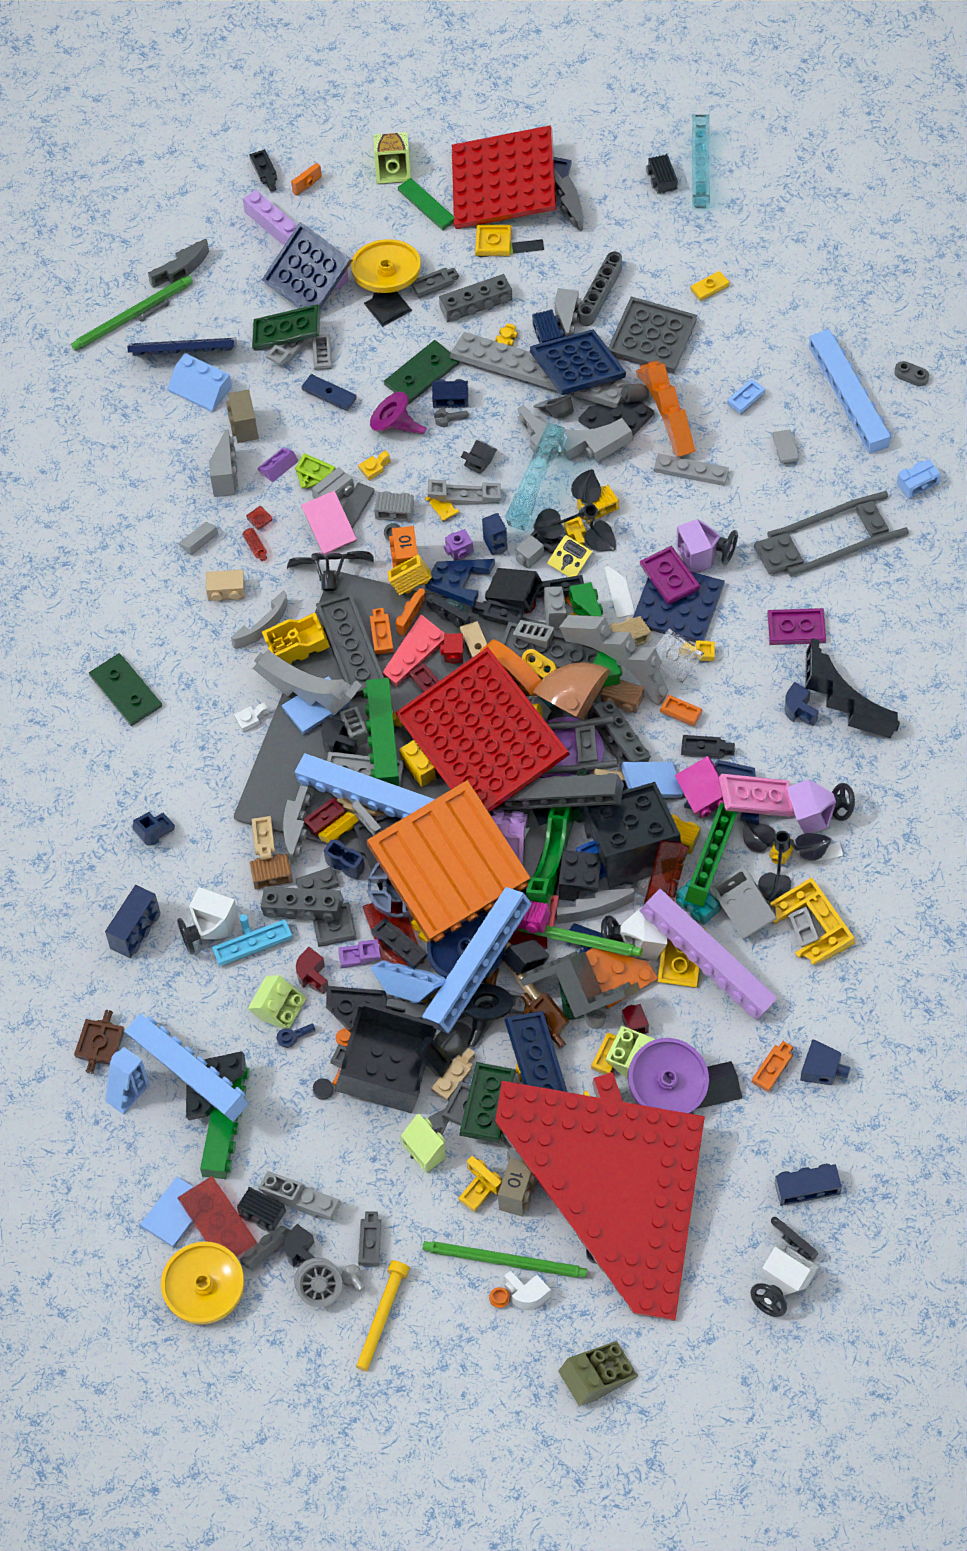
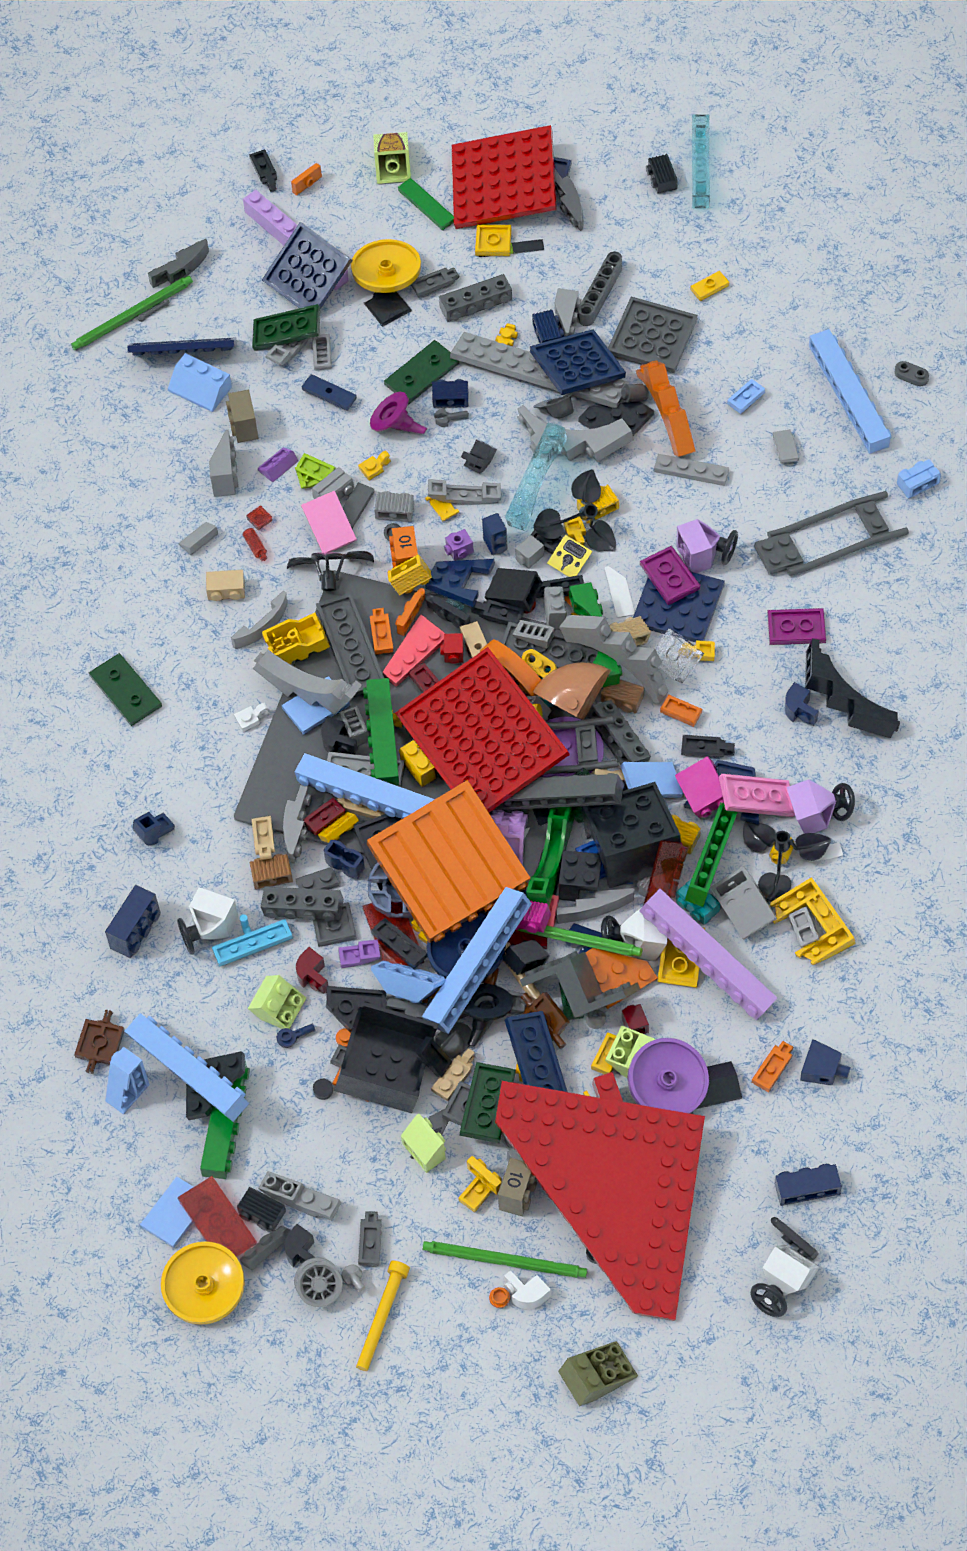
(366, 818): light grey tile -> none

